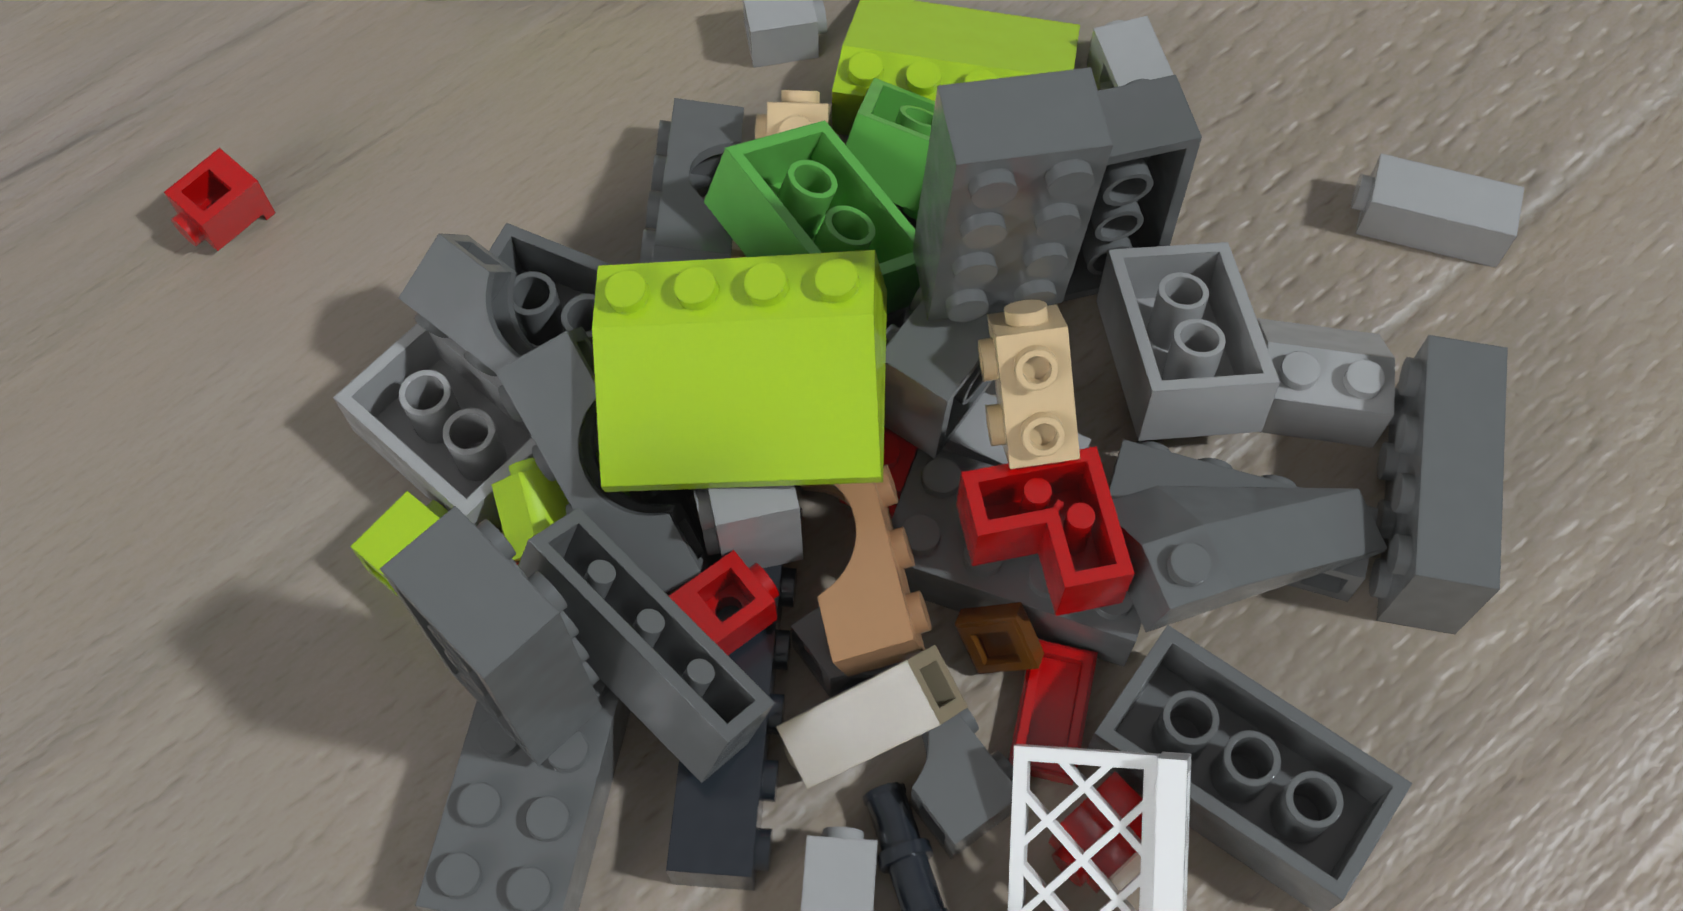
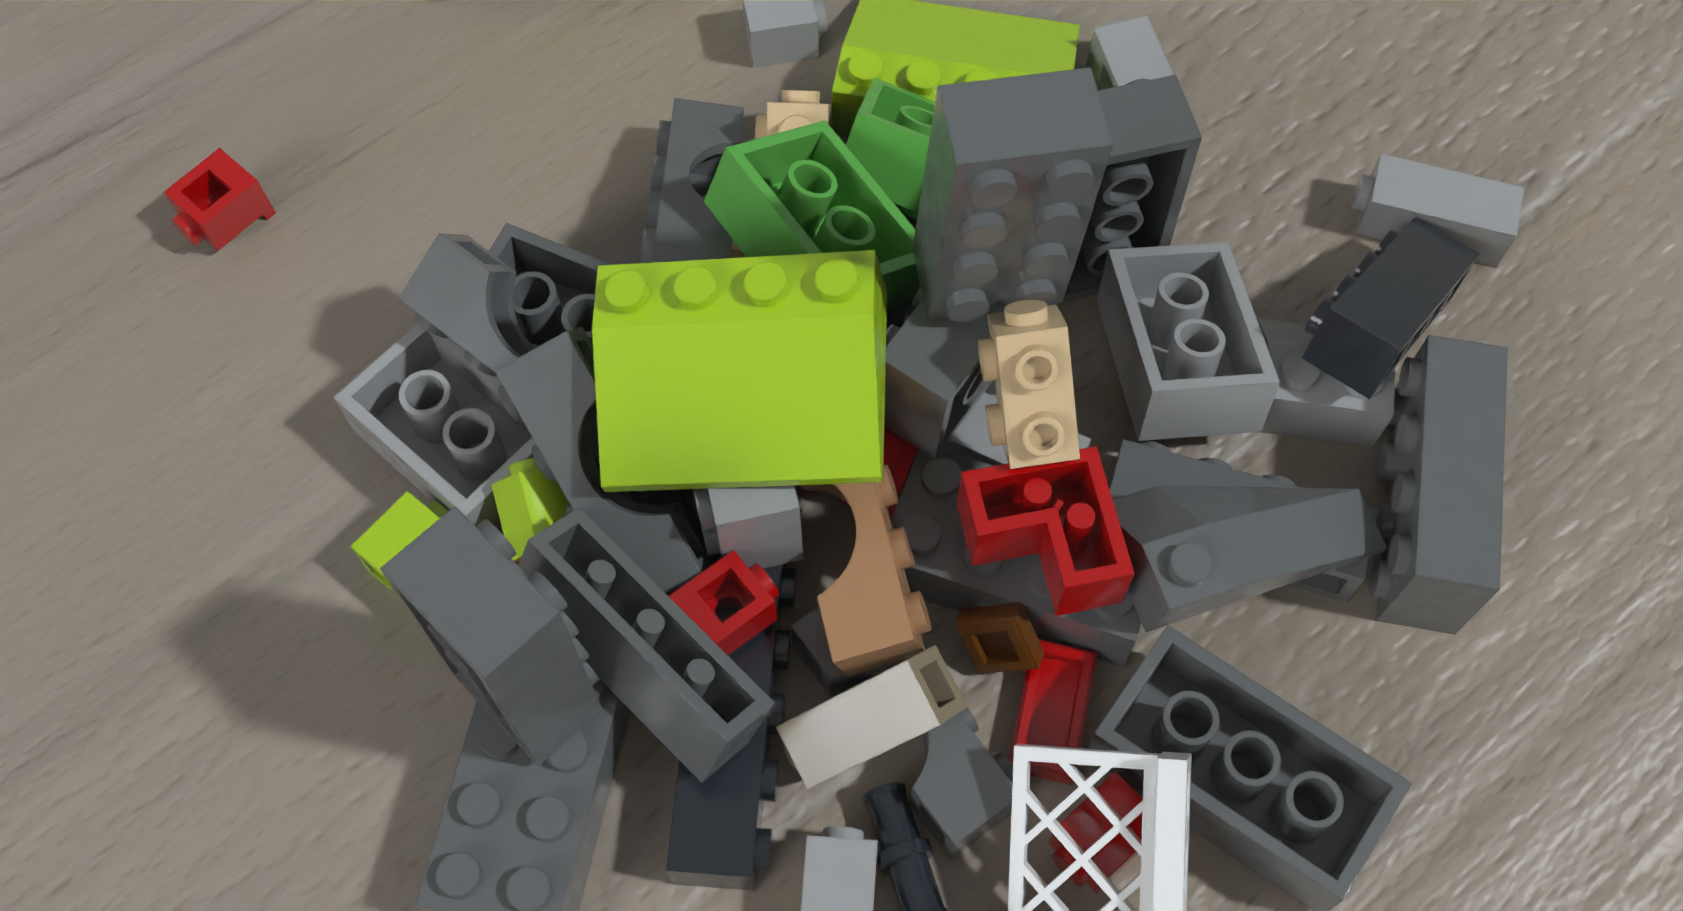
(1386, 305): none -> black brick

